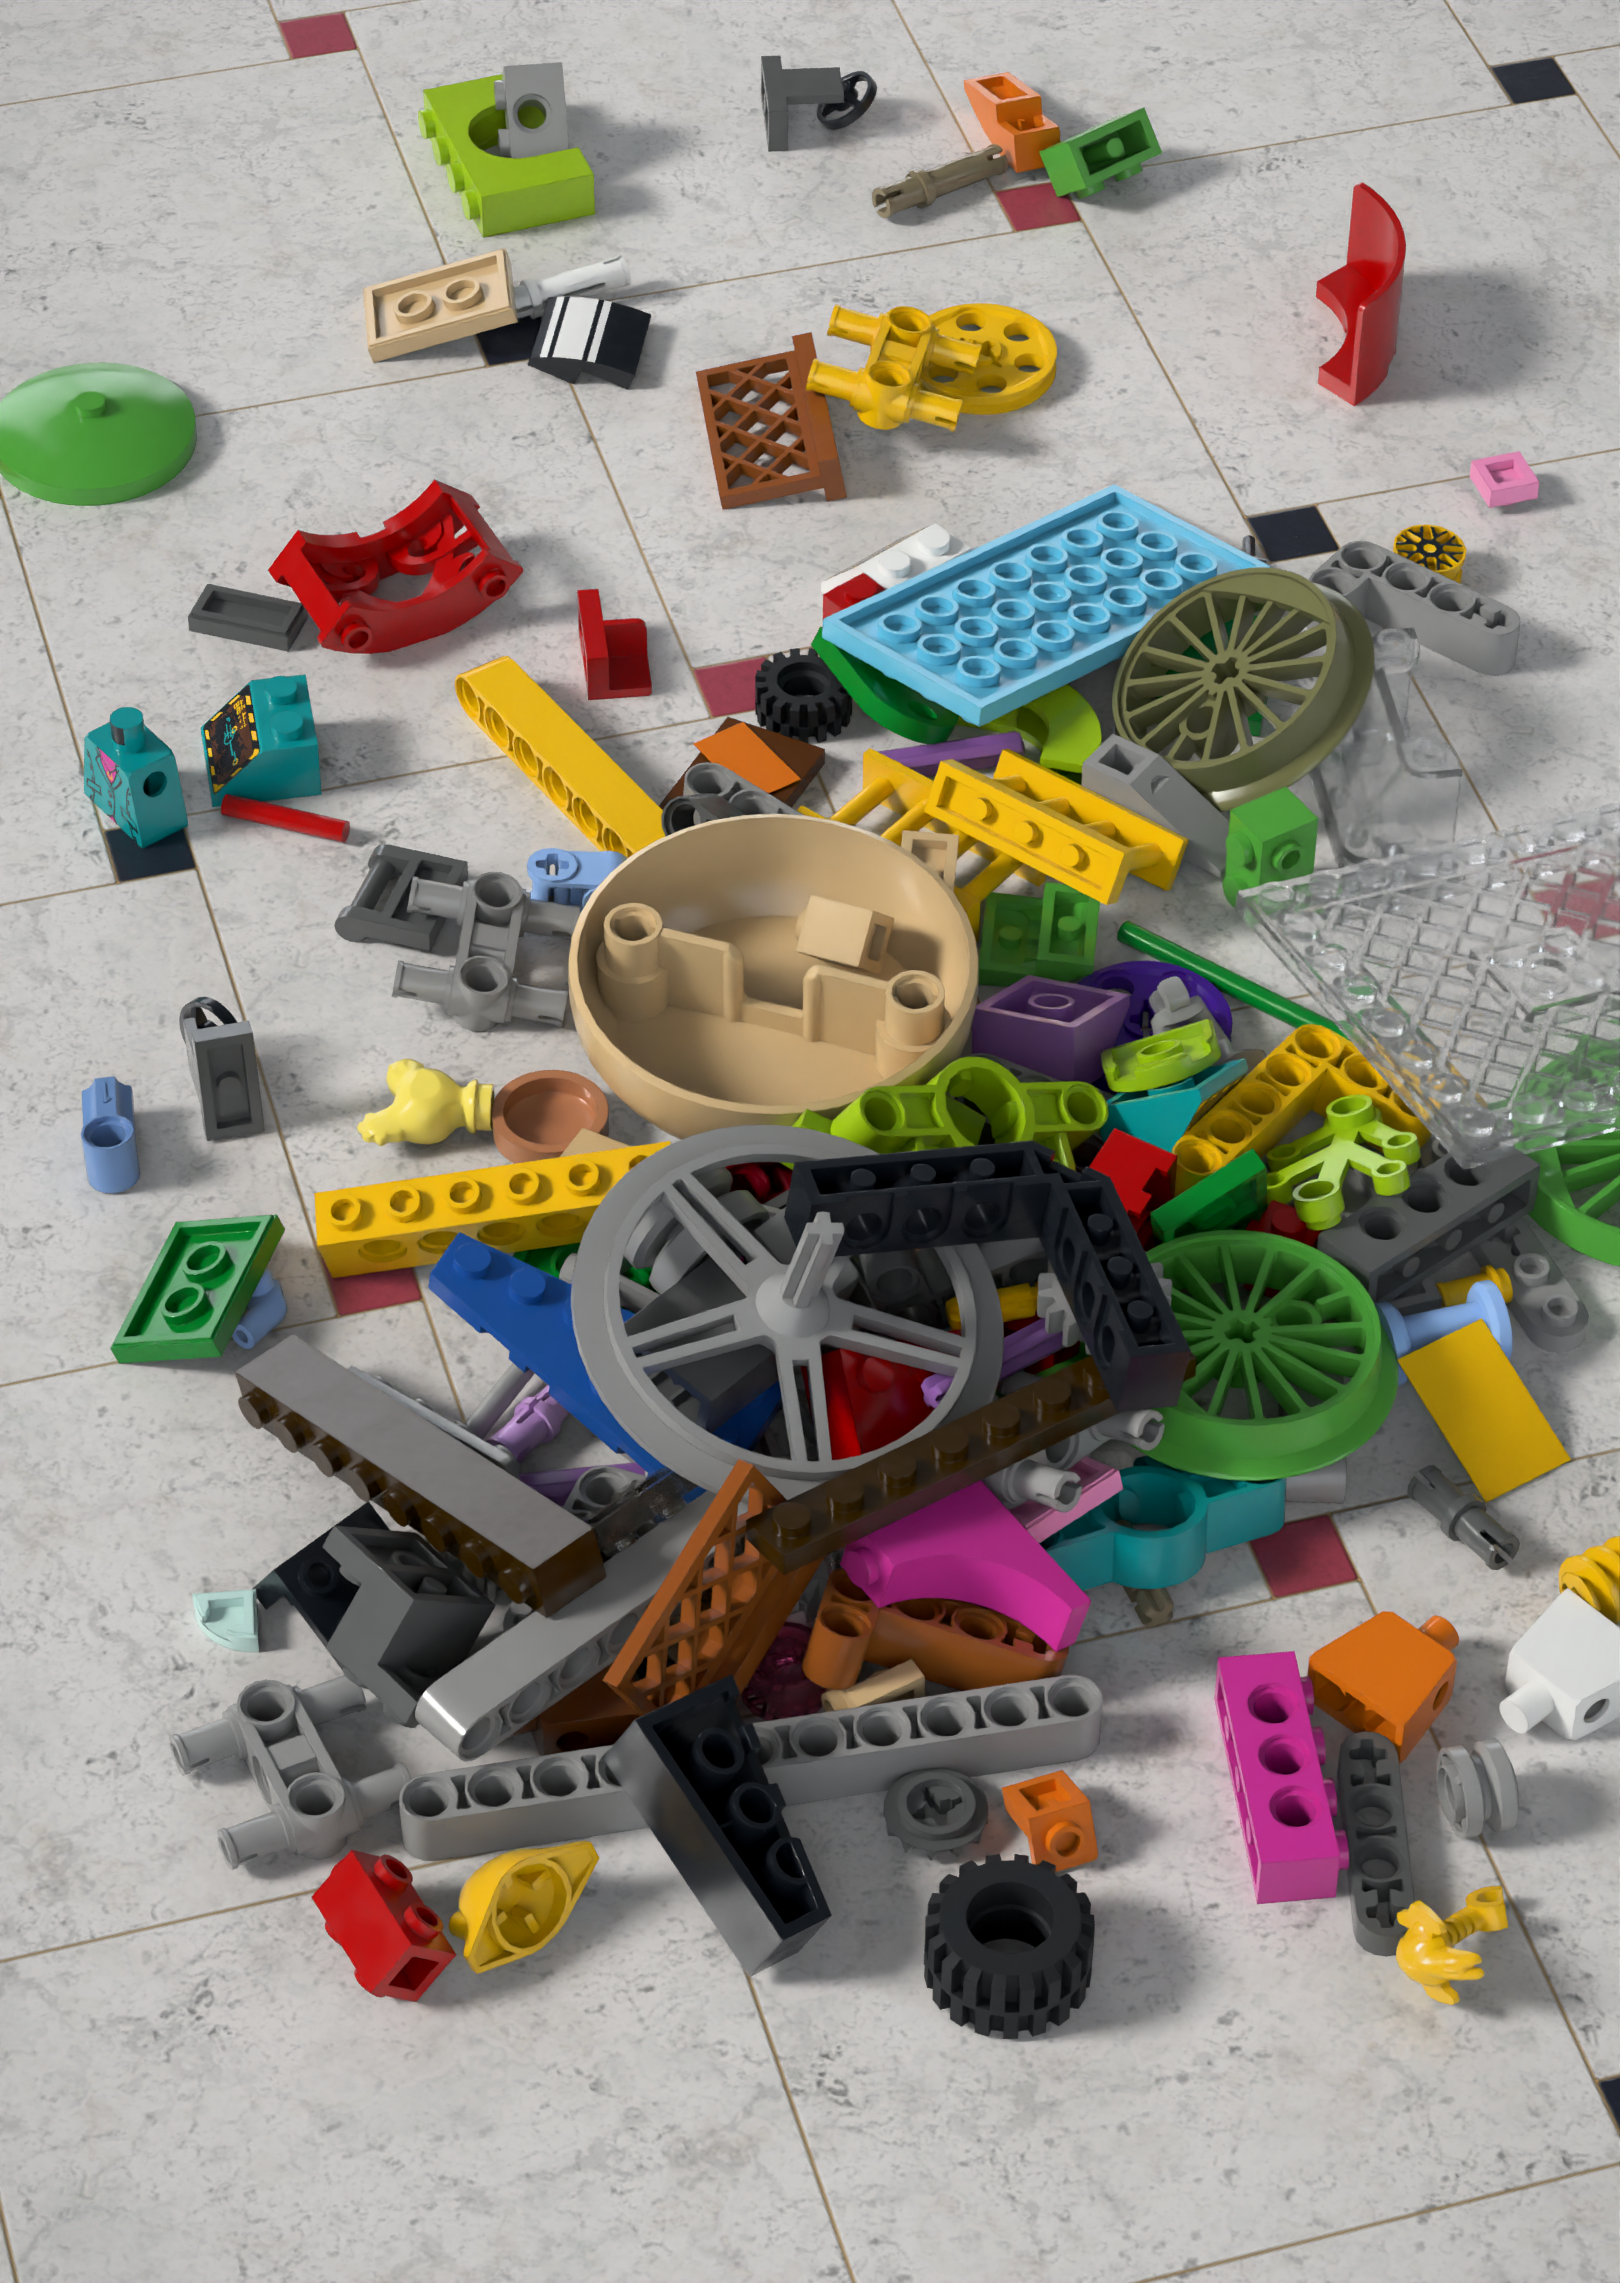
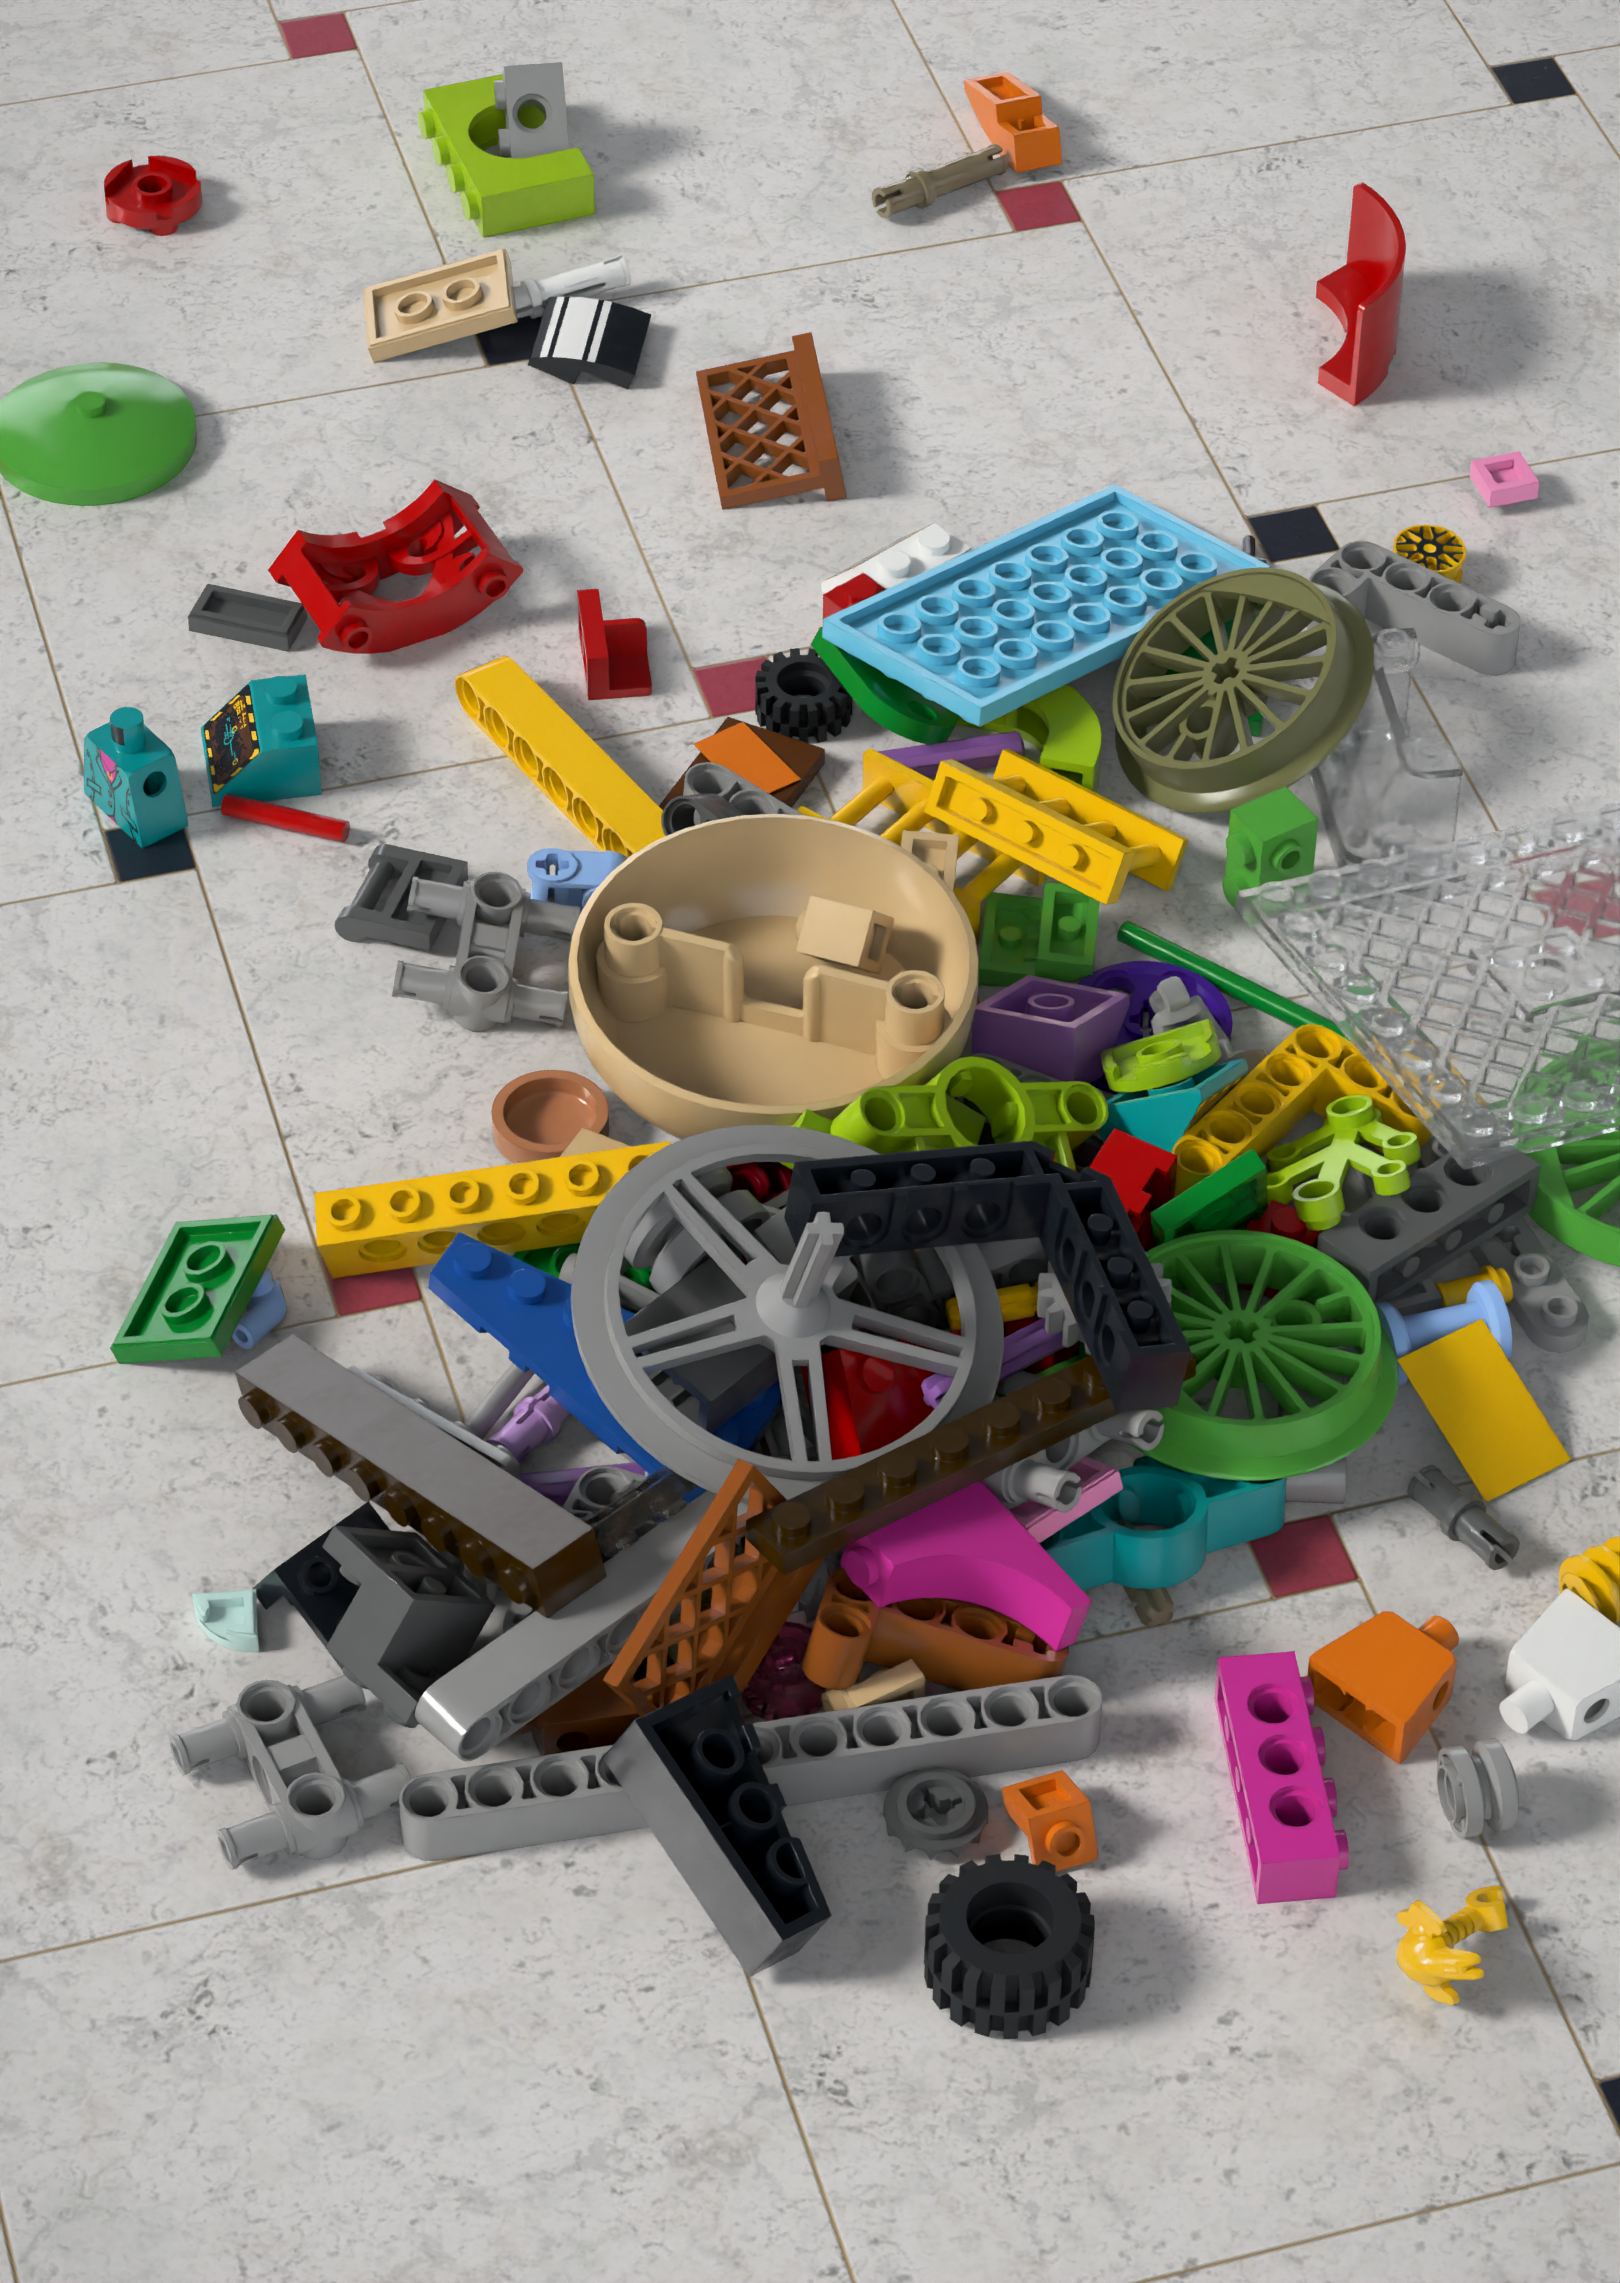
(109, 1136): medium blue piece -> none
(153, 194): none -> red plate
(222, 1070): dark grey piece -> none
(383, 1925): red brick -> none
(427, 1106): light yellow animal -> none
(520, 1902): yellow hat -> none
(809, 86): dark grey piece -> none
(888, 386): yellow piece -> none
(997, 360): yellow wedge -> none
(1101, 152): bright green brick -> none
(1158, 792): light grey slope -> none
(1372, 1842): dark grey beam -> none

